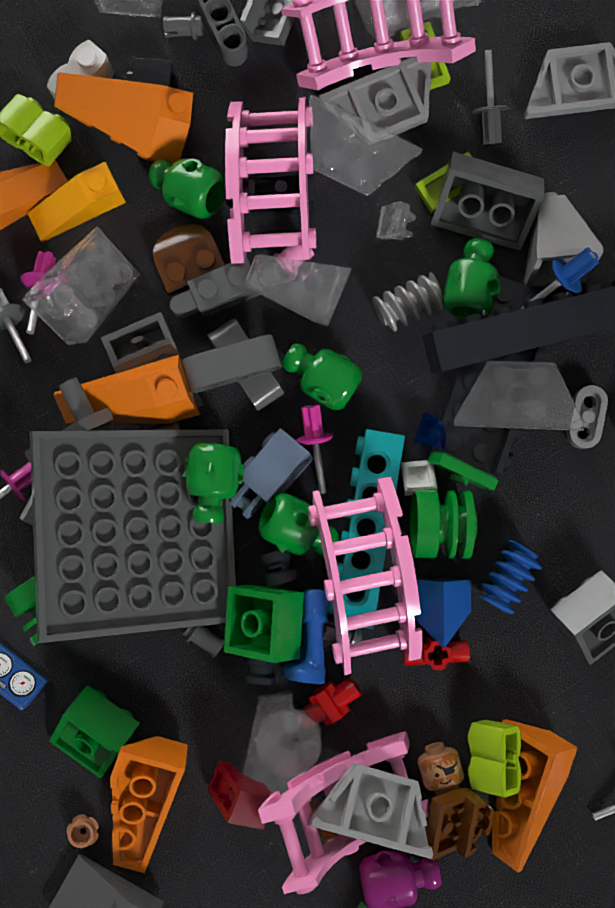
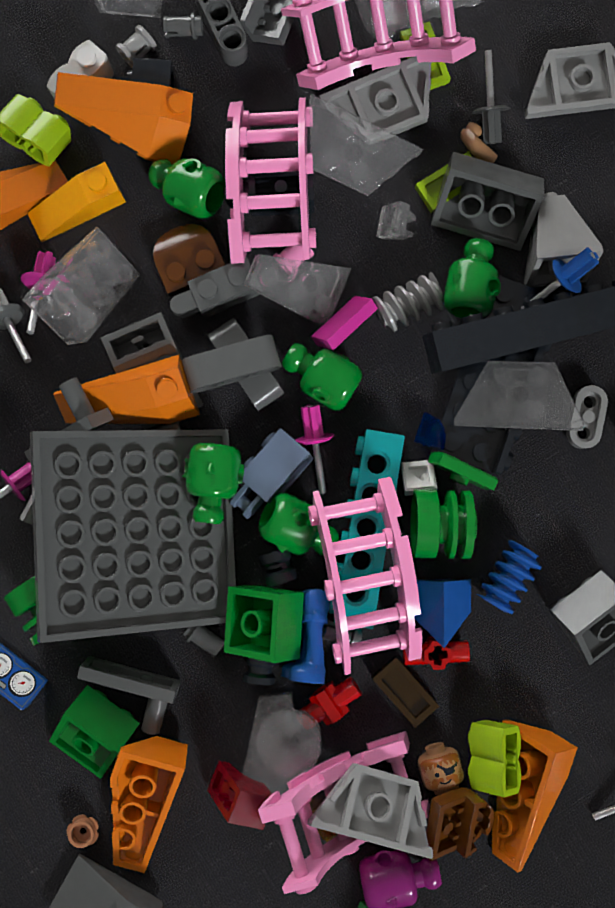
(136, 45): none -> light grey bush
(156, 687): none -> dark grey piece
(344, 322): none -> dark pink tile
(405, 691): none -> dark brown tile
(475, 145): none -> medium nougat arm

